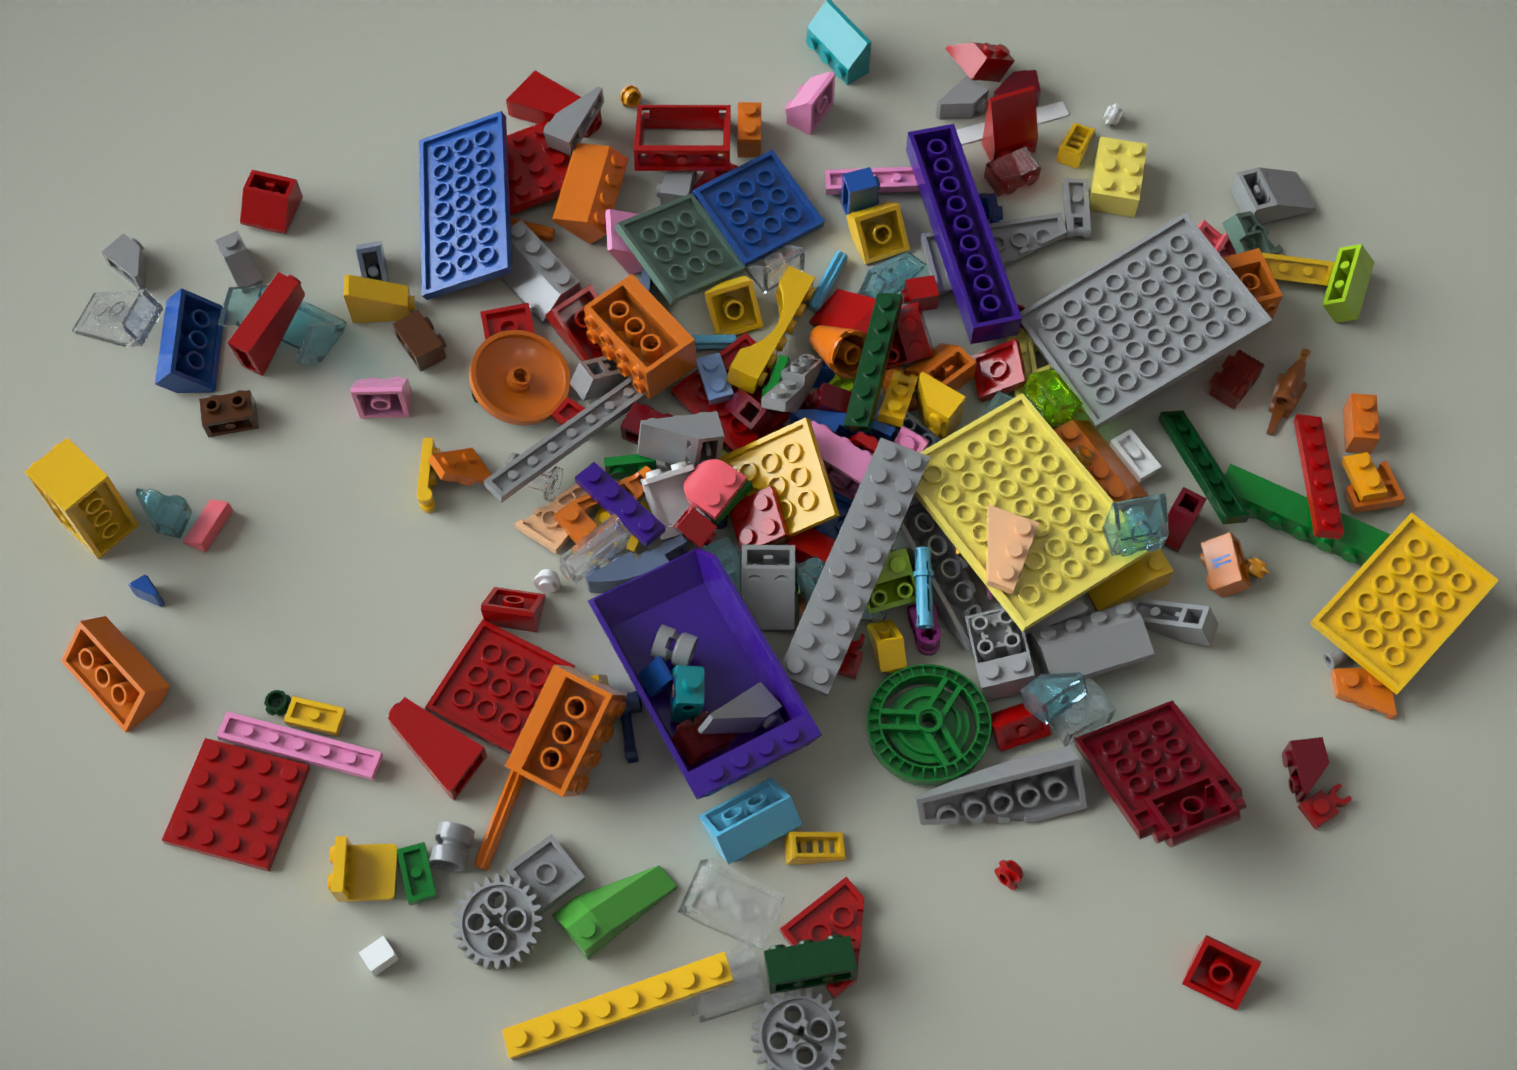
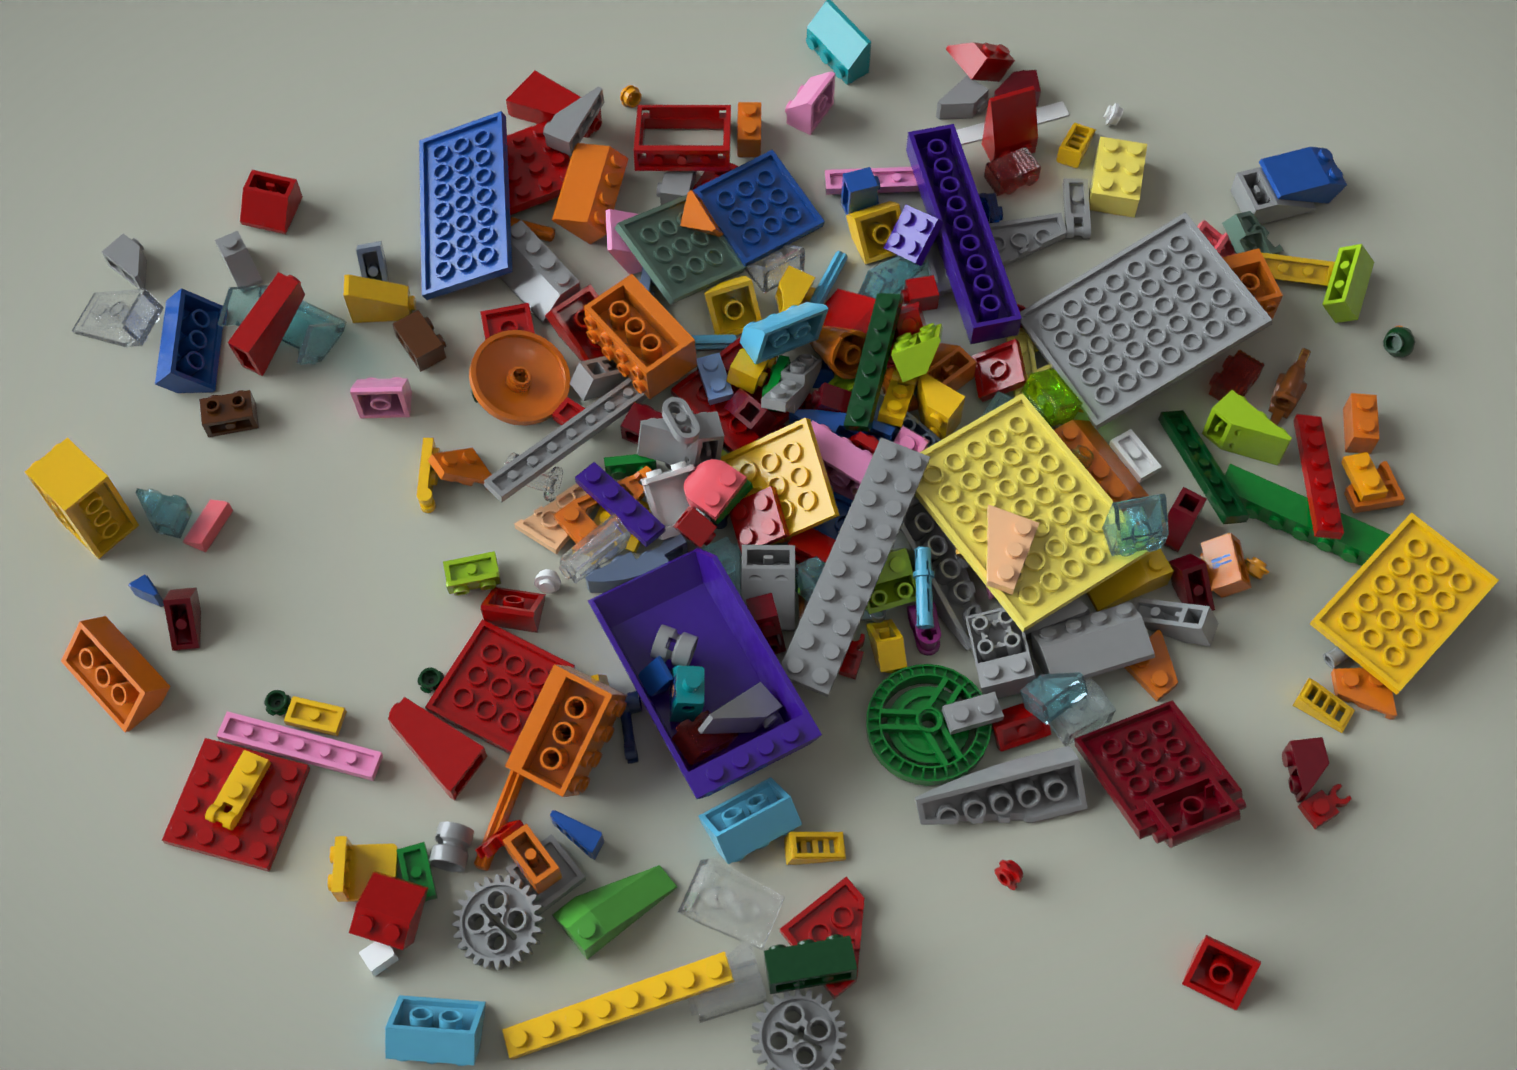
(183, 618): none -> dark red slope
(238, 789): none -> yellow plate
(389, 911): none -> red slope
(426, 675): none -> dark green plate
(435, 1030): none -> medium azure slope
(472, 573): none -> lime bracket
(495, 841): none -> red plate
(532, 859): none -> orange brick
(583, 836): none -> blue slope
(684, 424): none -> light grey plate
(698, 217): none -> orange slope
(767, 619): none -> dark red slope
(783, 331): none -> medium azure slope
(913, 235): none -> plate
(915, 352): none -> lime slope
(972, 713): none -> light grey plate
(1156, 674): none -> orange wing
(1191, 581): none -> dark red slope
(1245, 431): none -> lime slope
(1304, 175): none -> blue slope
(1310, 707): none -> yellow slope
(1399, 341): none -> dark green animal

